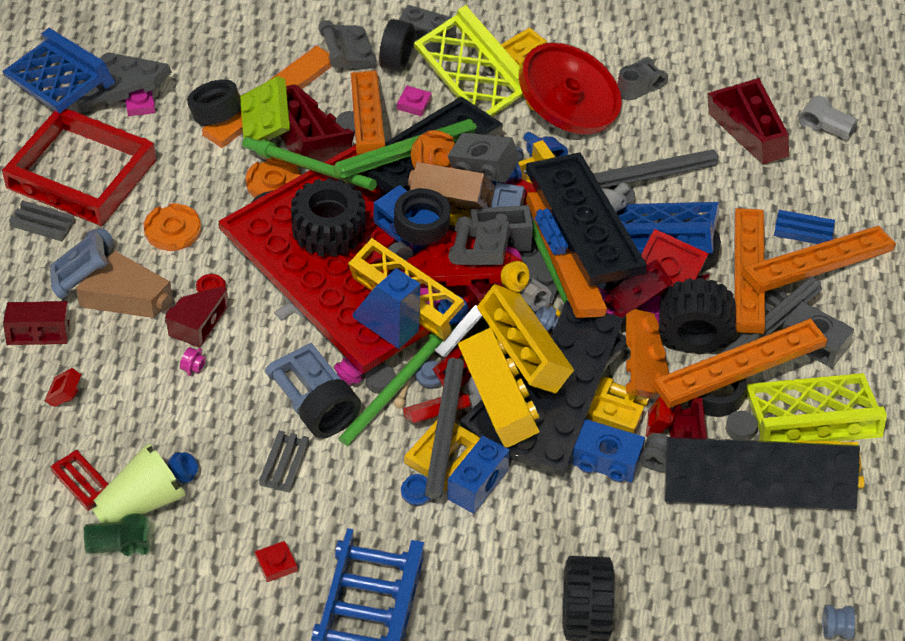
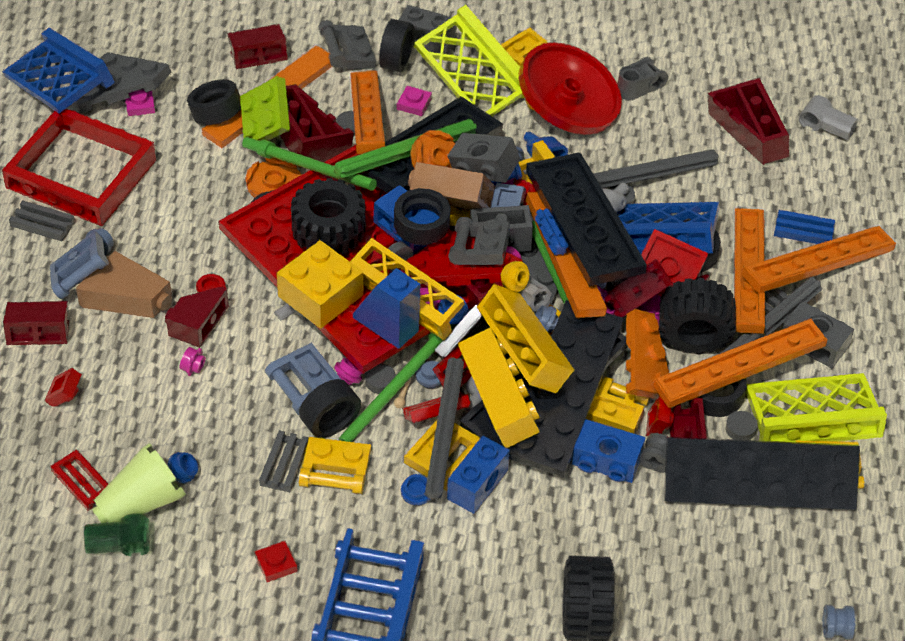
(178, 233): orange tile -> none
(257, 46): none -> dark red hinge
(320, 284): none -> yellow brick
(335, 457): none -> yellow plate

